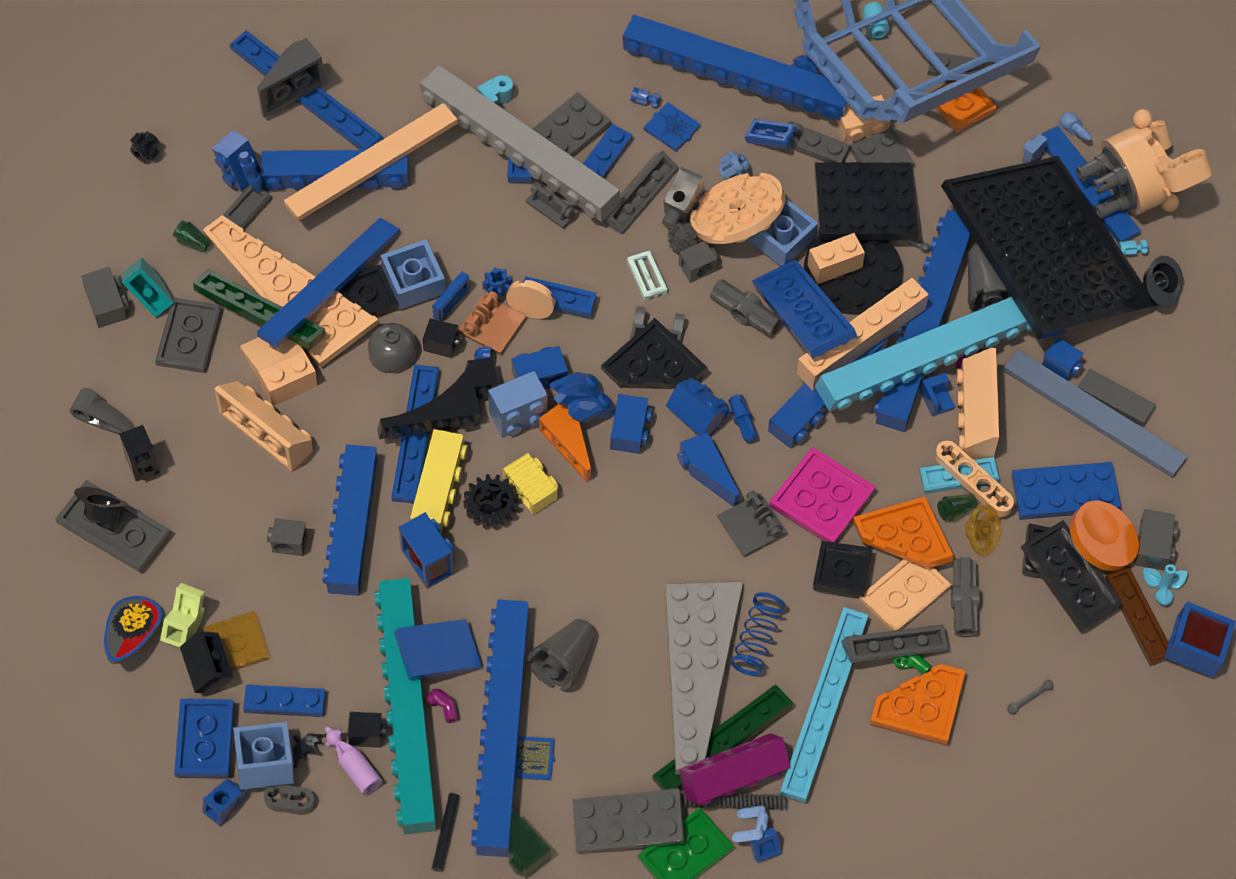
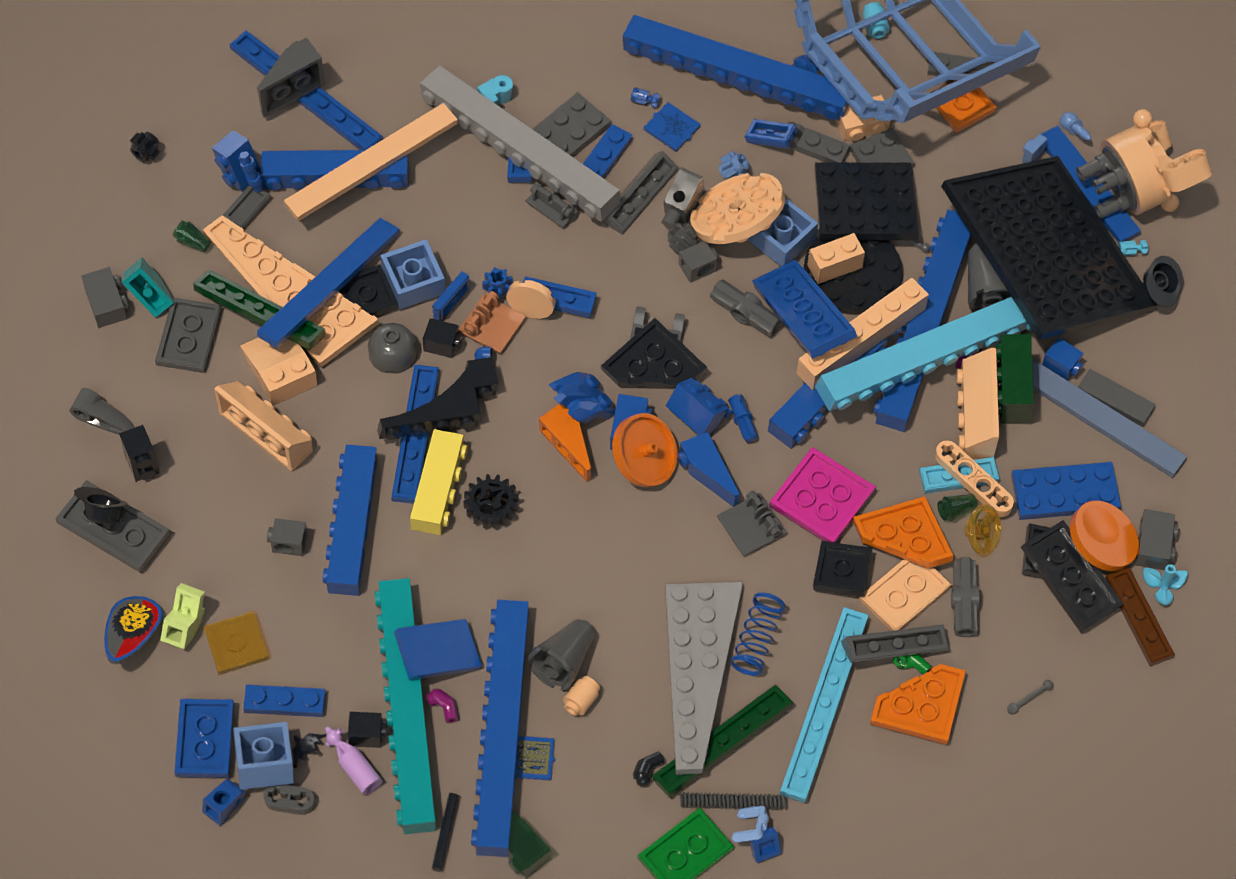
(206, 662): black brick -> none
(427, 549): blue piece -> none
(517, 404): medium blue brick -> none
(531, 483): light yellow brick -> none
(546, 363): blue brick -> none
(581, 696): none -> light nougat brick
(628, 821): dark grey plate -> none
(644, 450): none -> orange piece
(644, 766): none -> black arm
(653, 291): light aqua tile -> none
(734, 768): magenta brick -> none
(936, 395): blue panel -> none
(1015, 378): none -> dark green brick
(1200, 639): blue piece -> none

